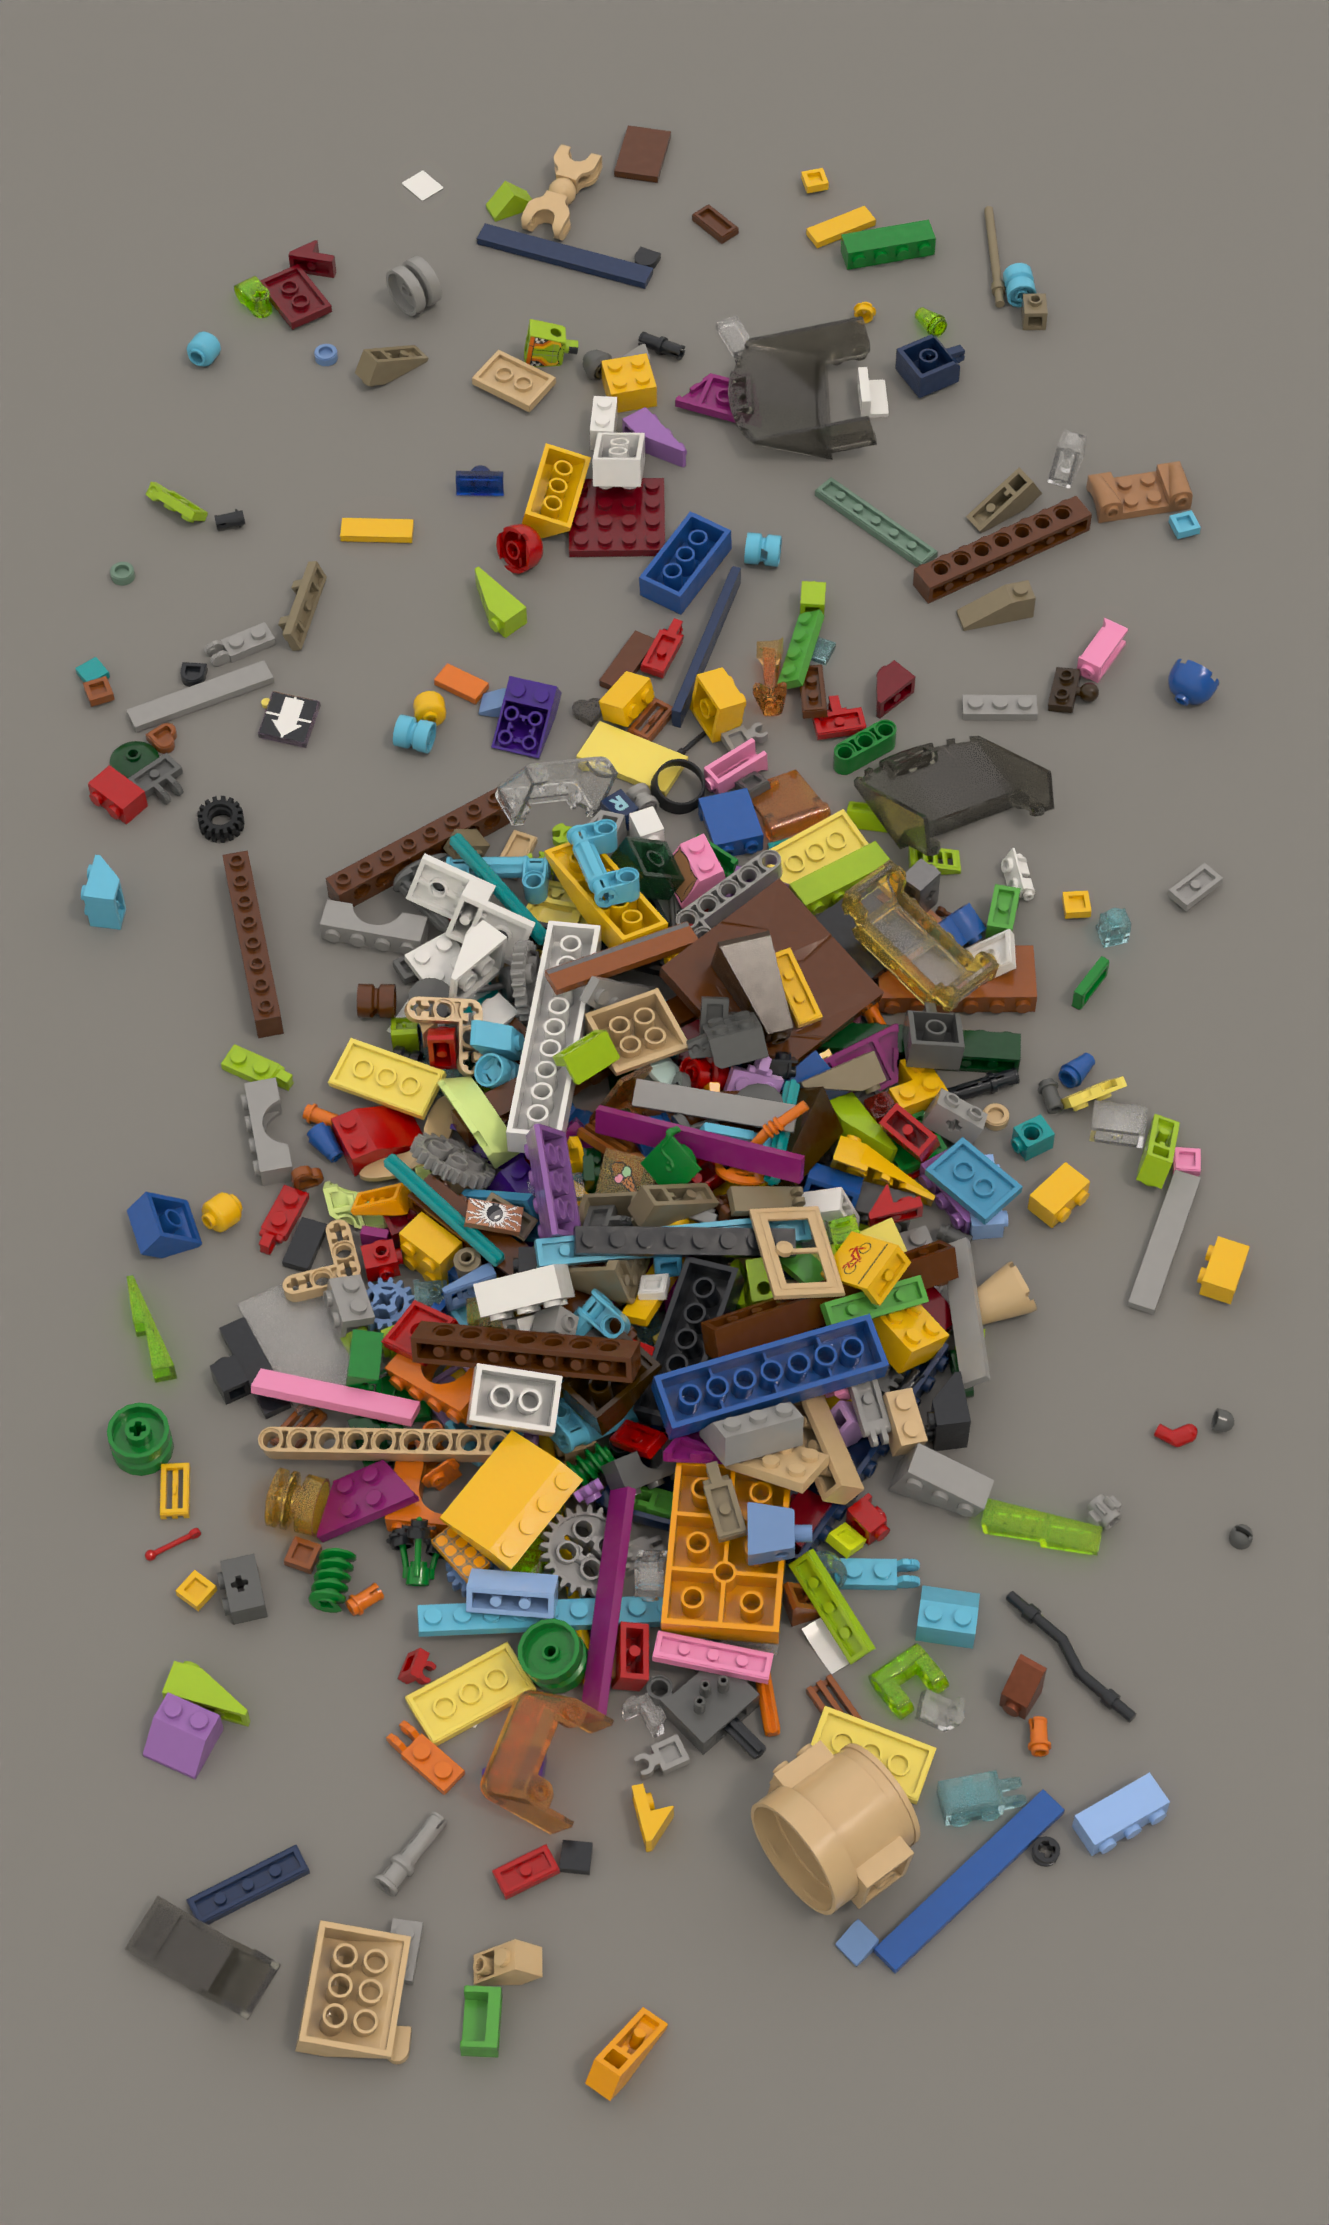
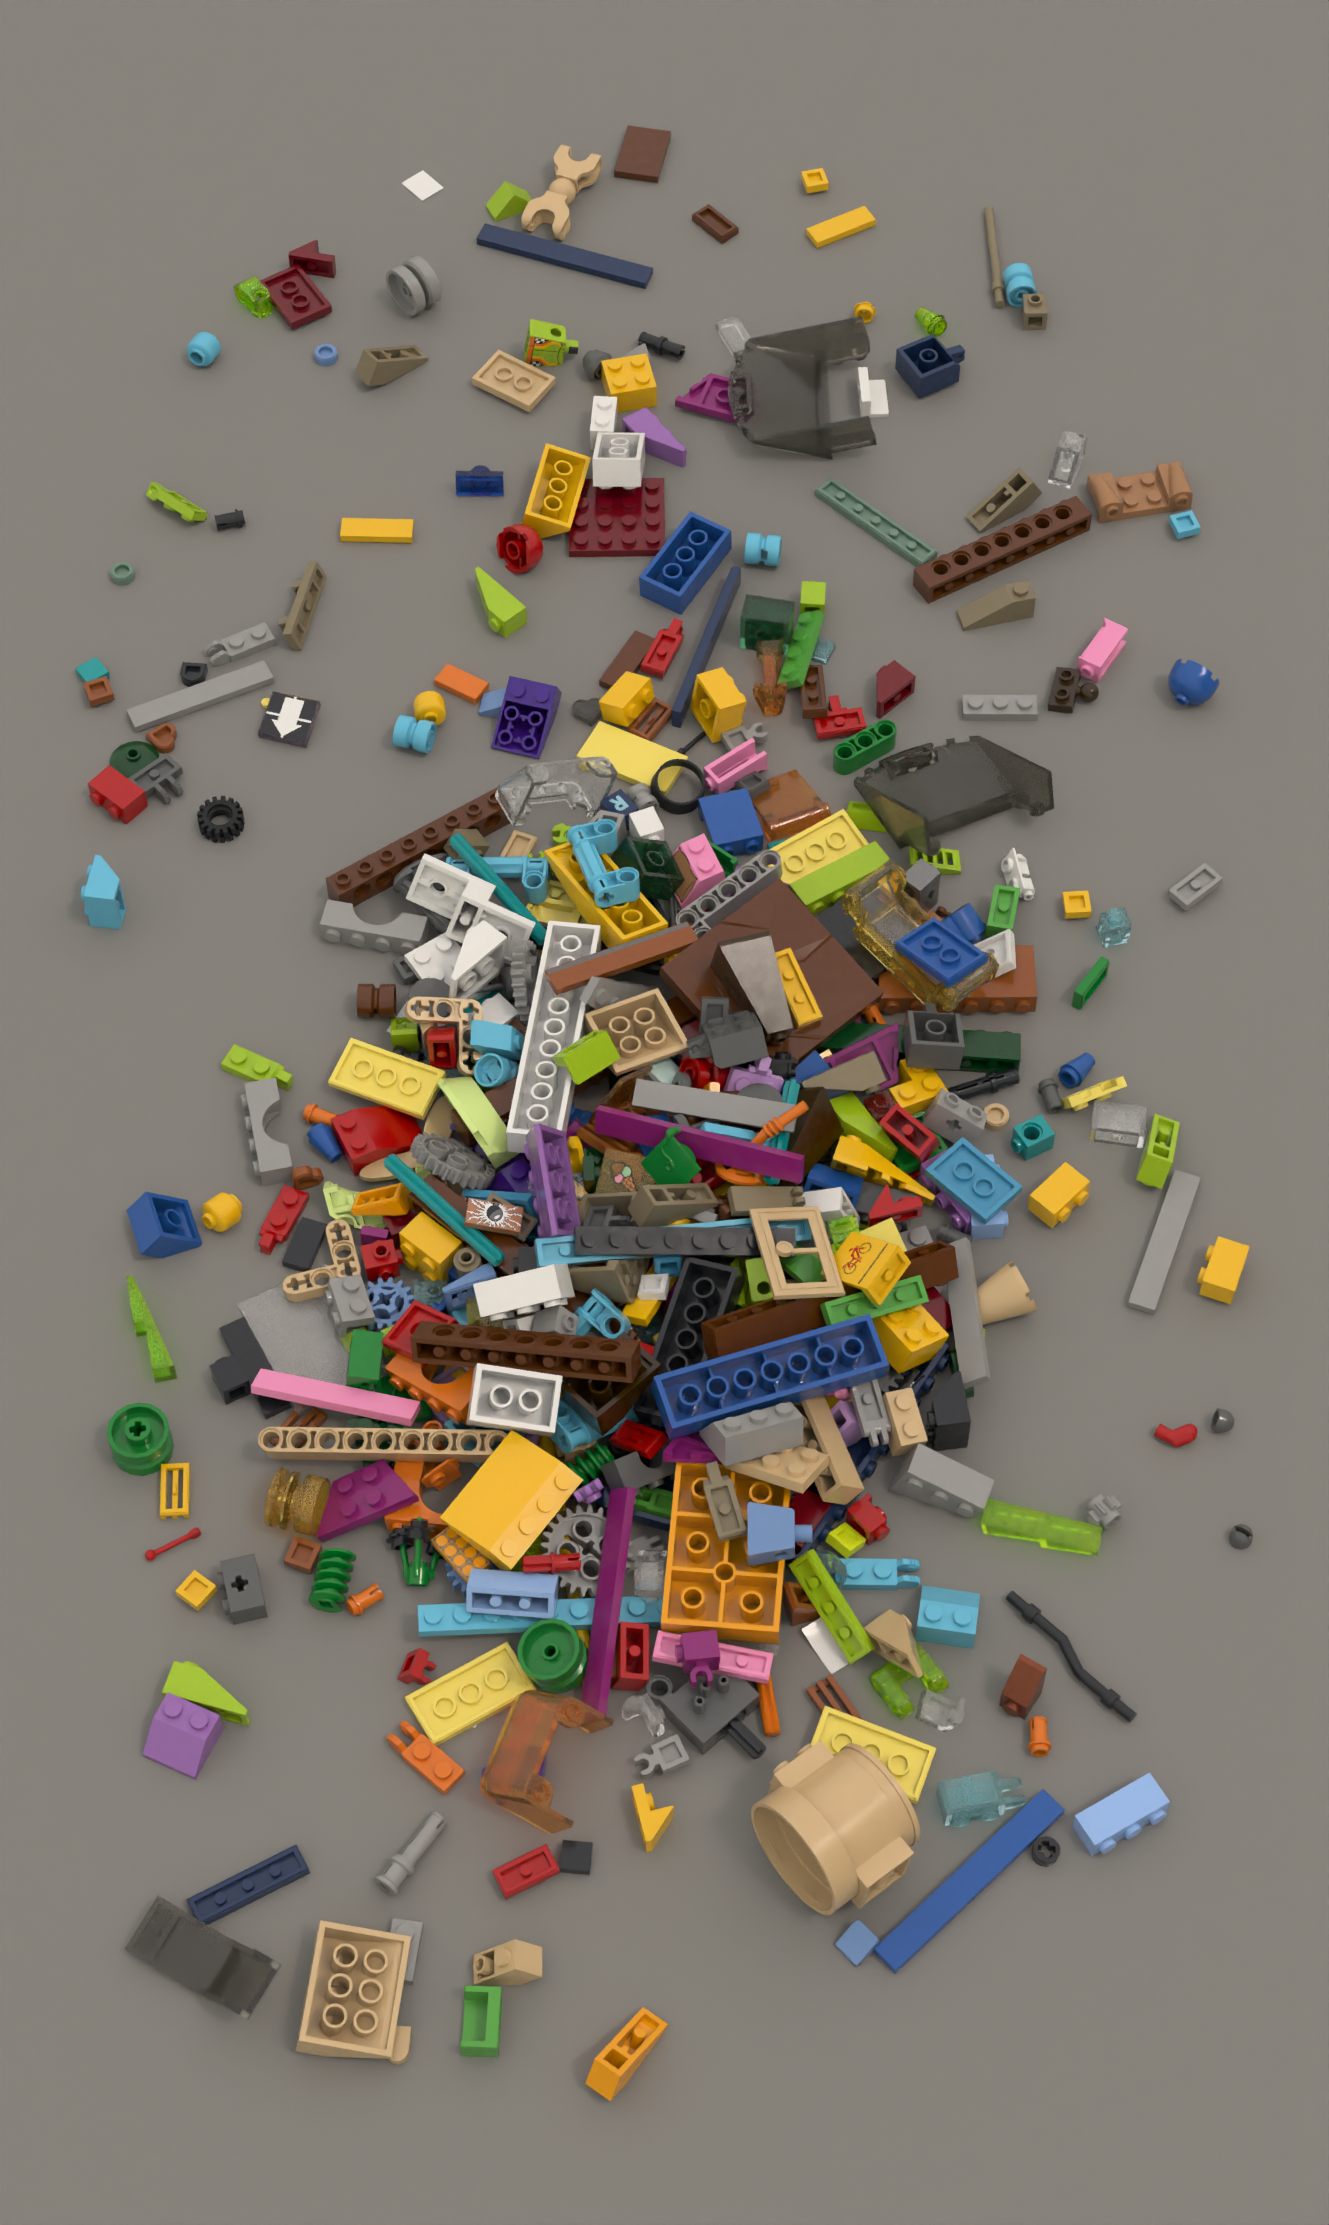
(253, 944): reddish brown brick -> none
(551, 1563): none -> red axle
(647, 257): black tile -> none
(698, 1654): none -> magenta brick
(766, 621): none -> clear green brick
(888, 244): green brick -> none
(895, 1641): none -> tan slope
(941, 952): none -> blue tile
(1187, 1160): bright pink tile -> none

